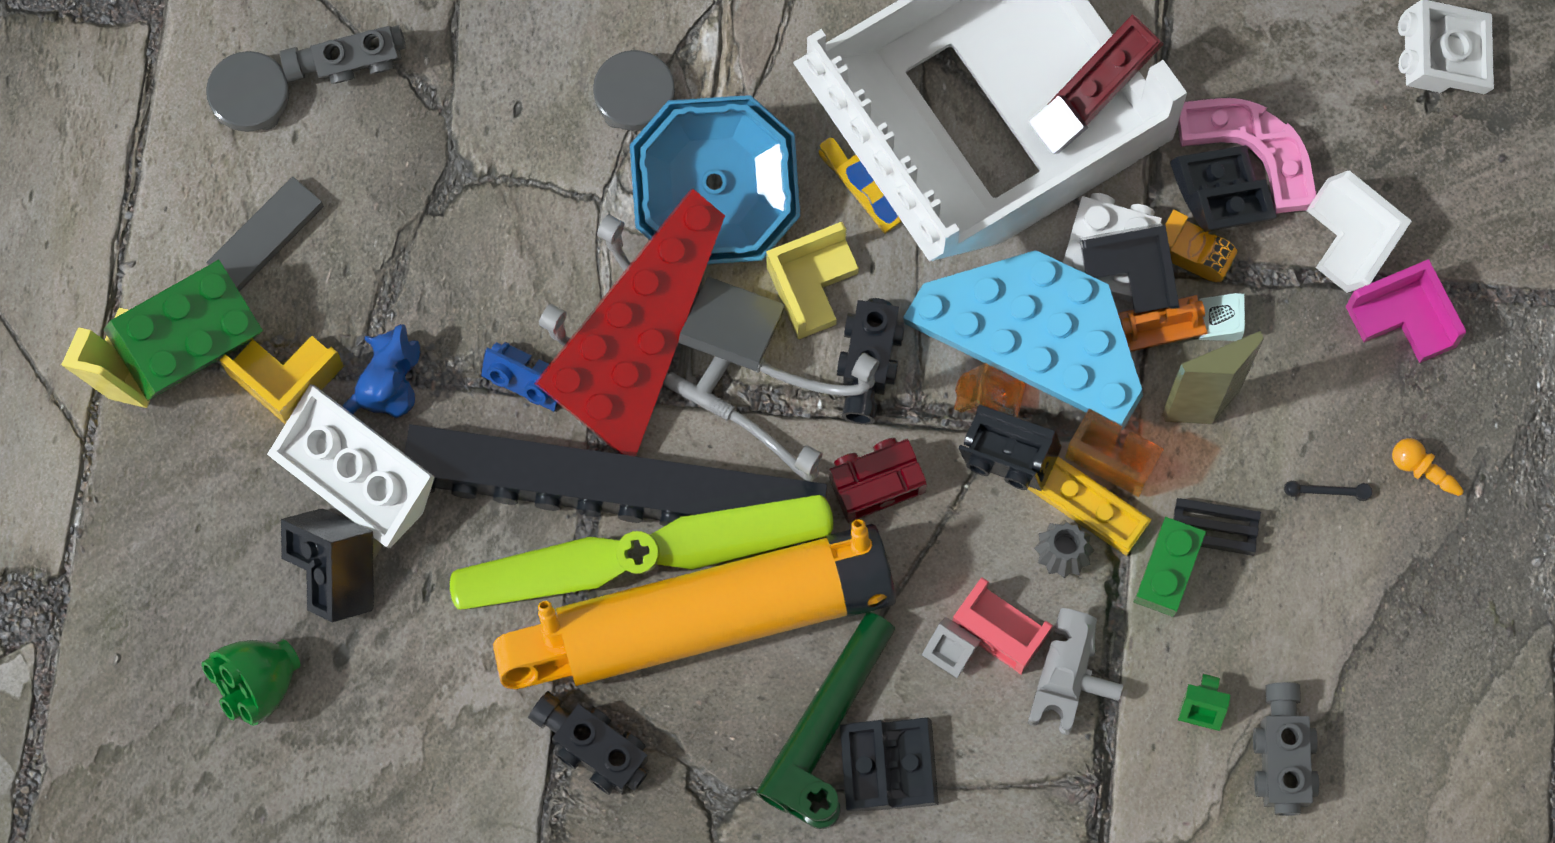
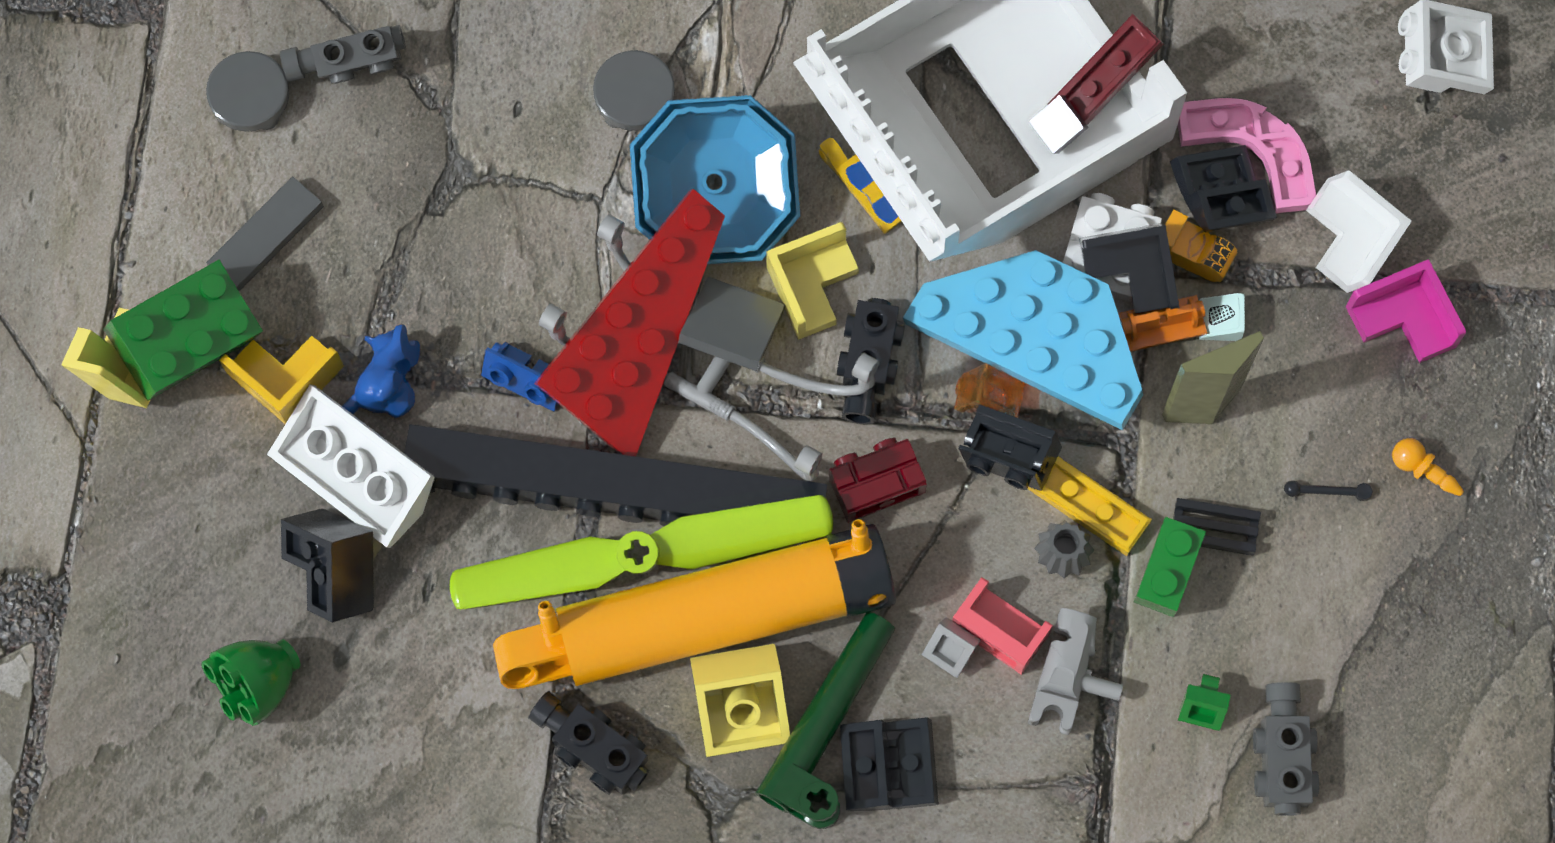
(740, 700): none -> light yellow slope
(1096, 451): clear orange piece -> none

